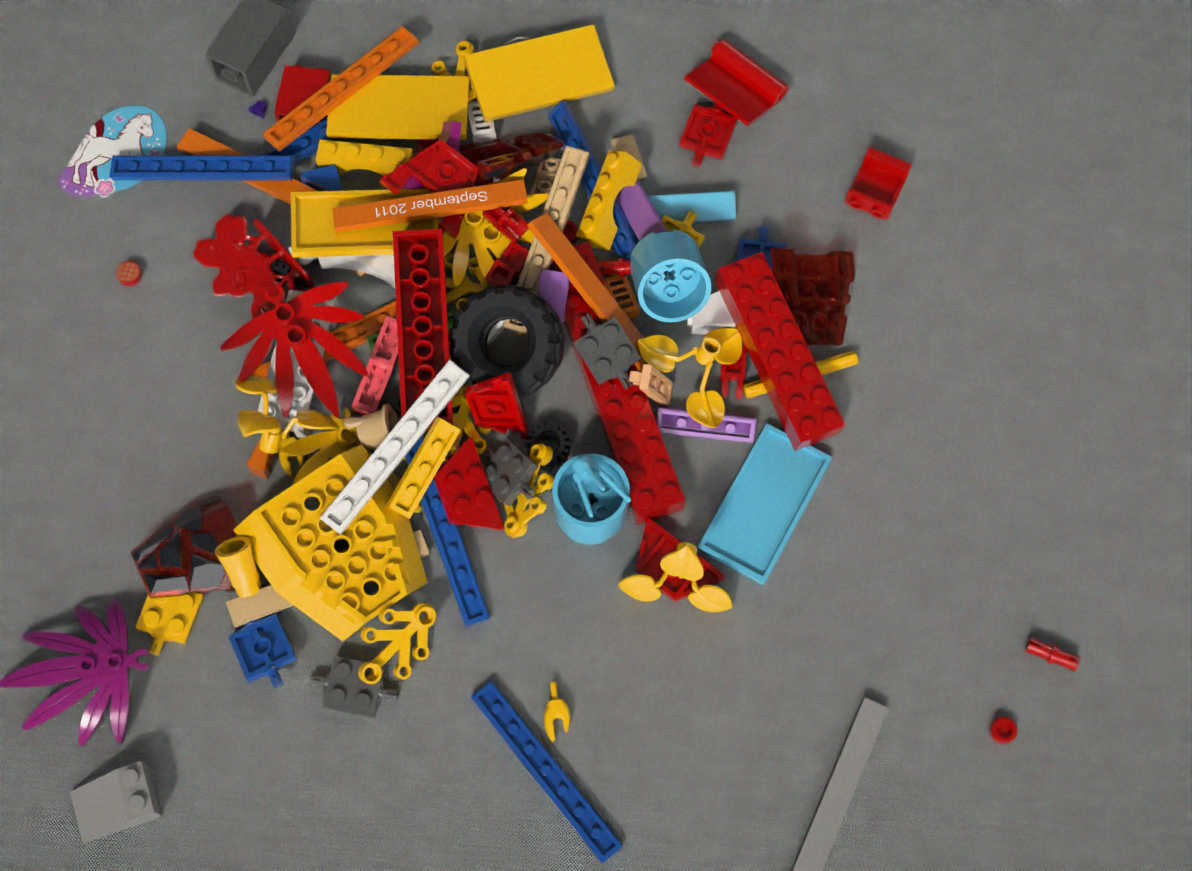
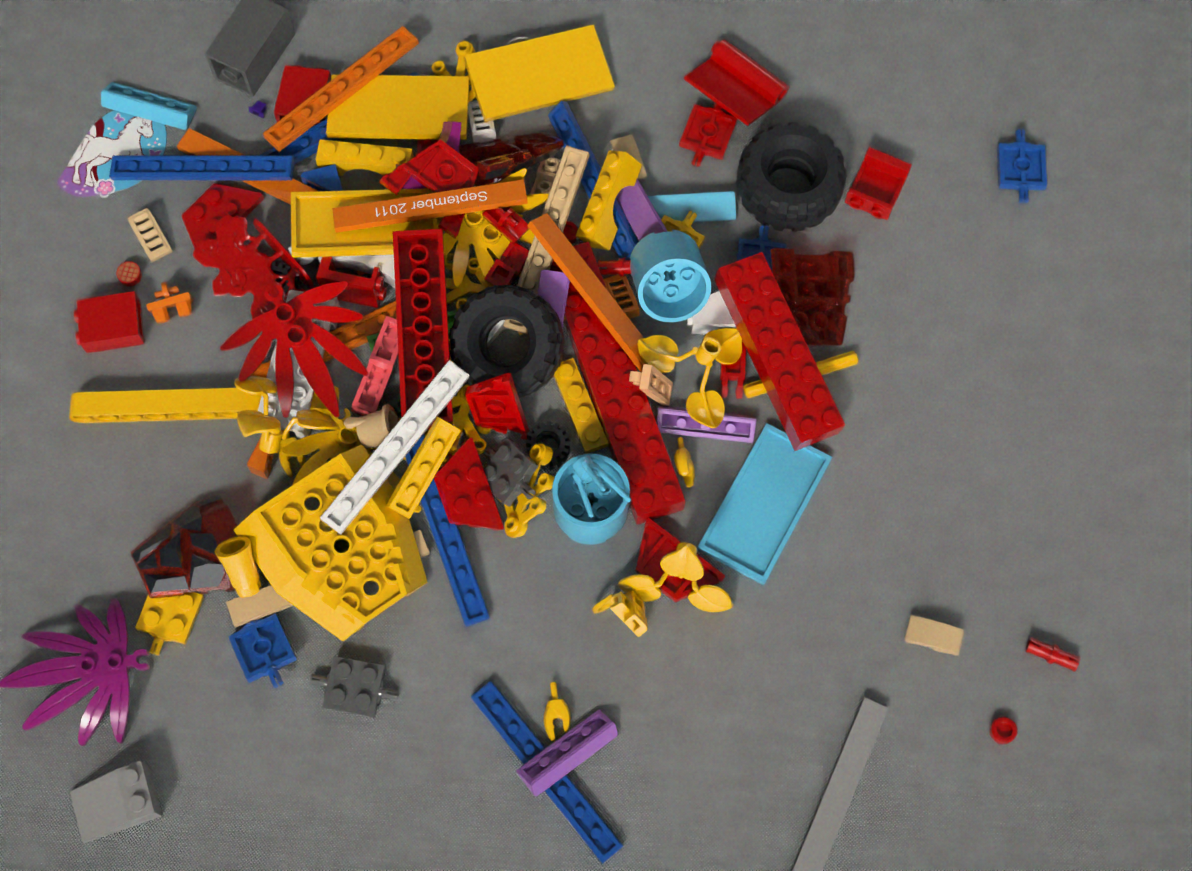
(109, 322): none -> red brick
(143, 221): none -> tan slope
(148, 105): none -> medium azure slope
(160, 308): none -> orange hips
(167, 405): none -> yellow beam
(215, 204): none -> red wing
(360, 289): none -> red panel
(400, 641): yellow plant -> none
(567, 752): none -> medium lavender slope
(580, 407): none -> yellow plate
(607, 351): dark grey plate -> none
(628, 608): none -> yellow piece
(684, 463): none -> yellow hand
(795, 149): none -> black tyre
(934, 634): none -> tan slope
(1021, 166): none -> blue plate

